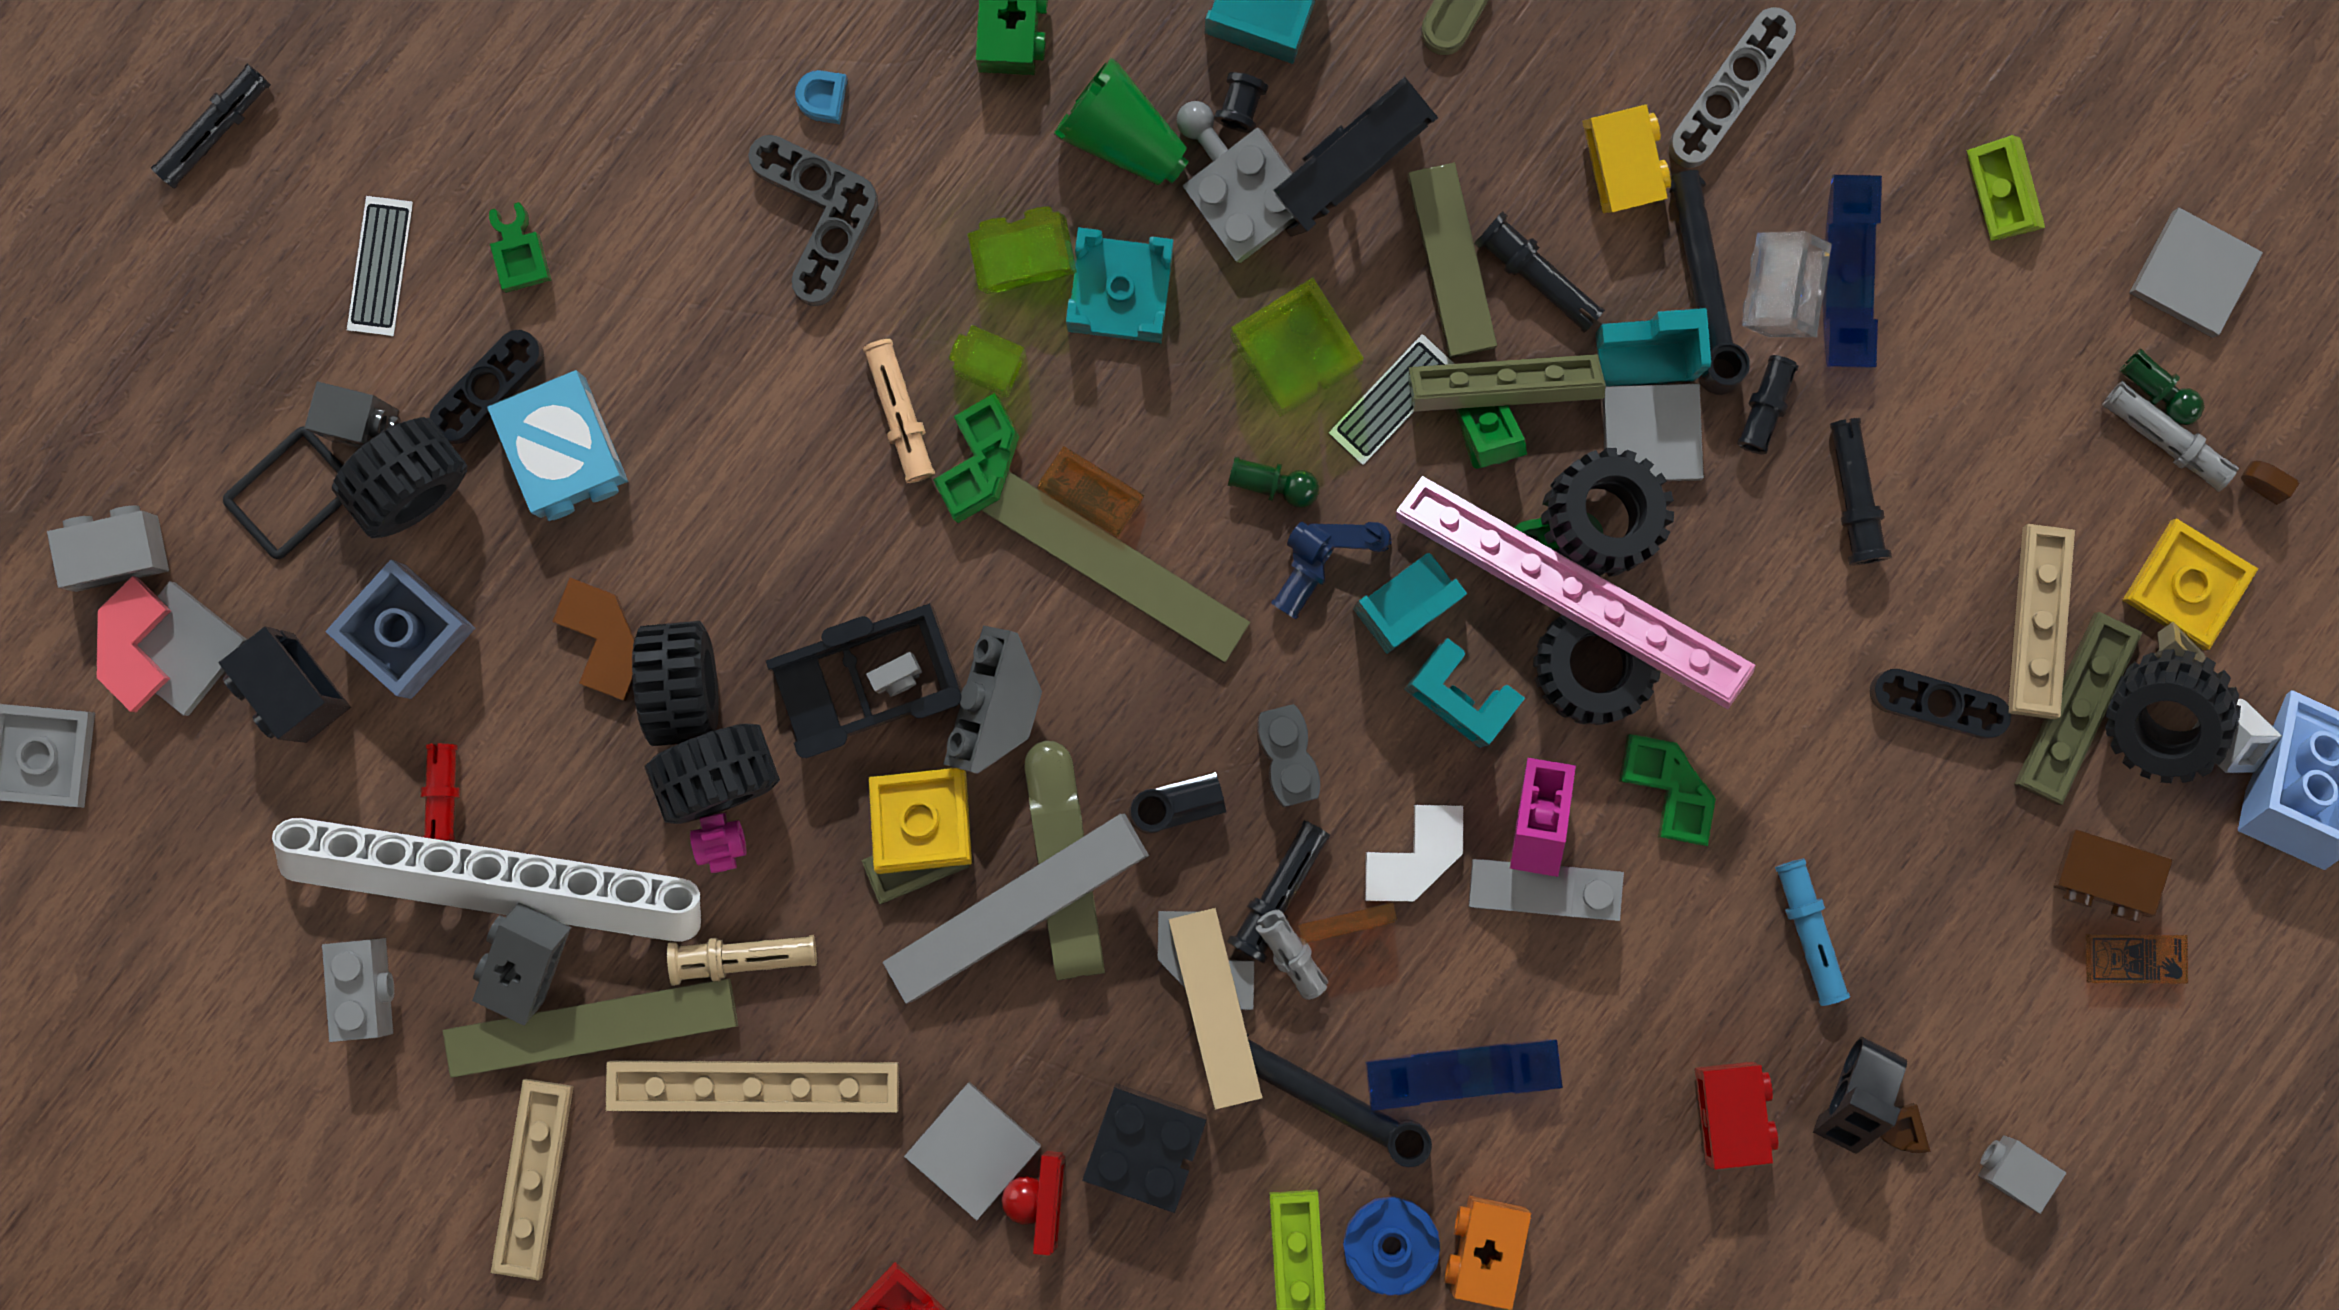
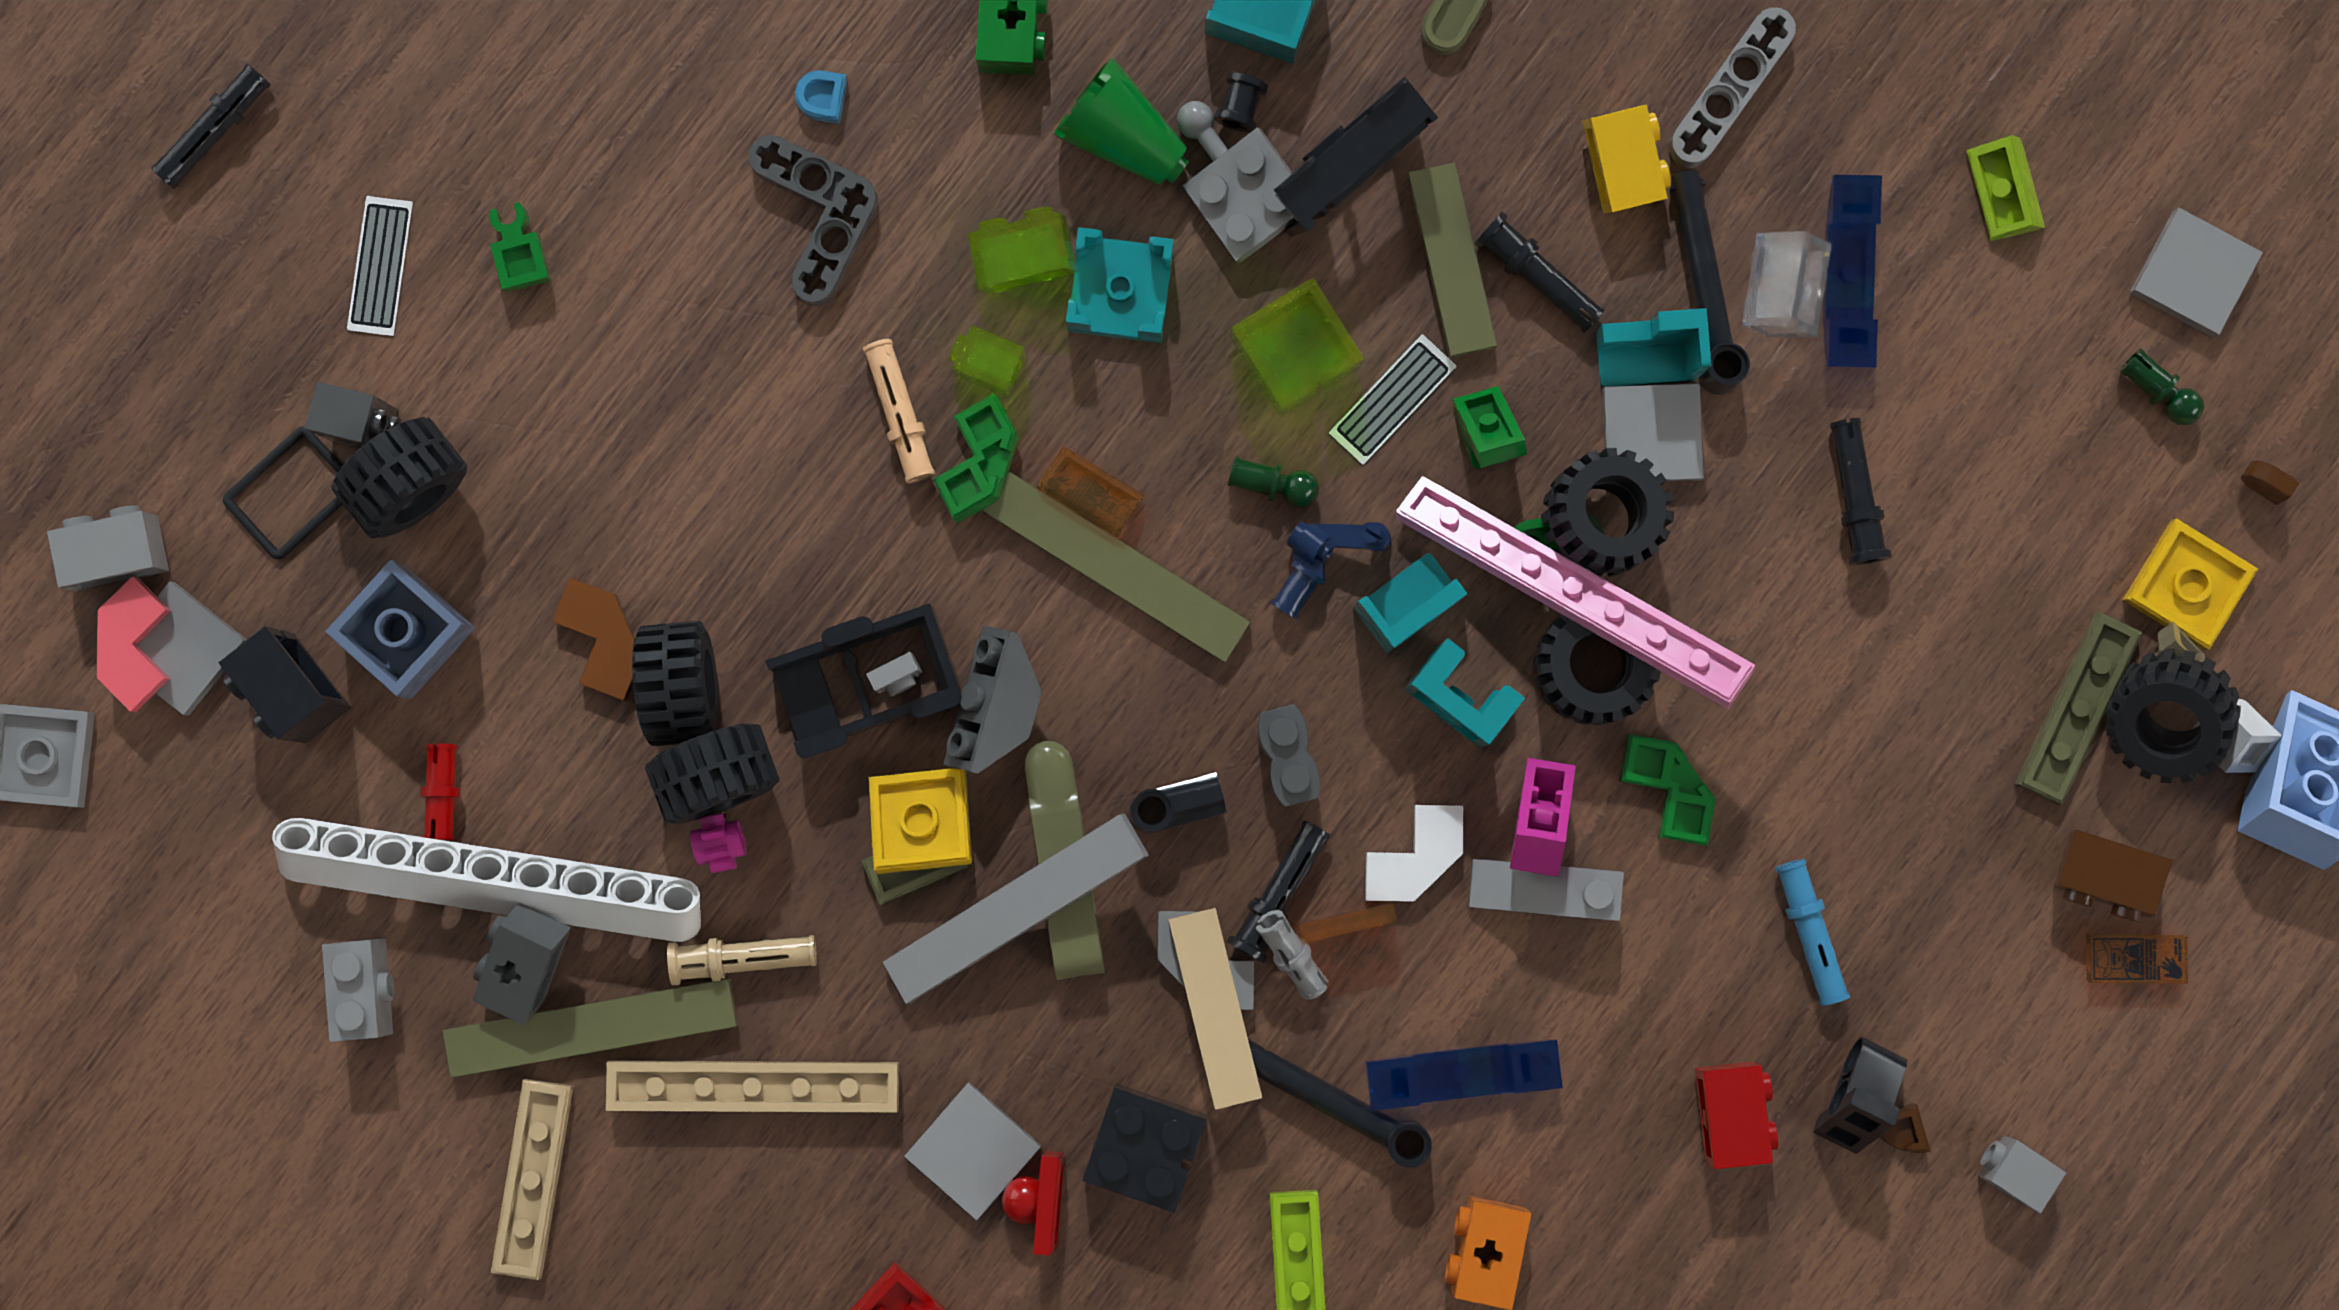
(501, 352): black beam -> none
(558, 446): medium azure brick -> none
(1398, 1271): blue plate -> none
(1506, 382): olive tile -> none
(1768, 404): black pin -> none
(1970, 725): black beam -> none
(2041, 621): tan tile -> none
(2178, 442): light grey pin -> none

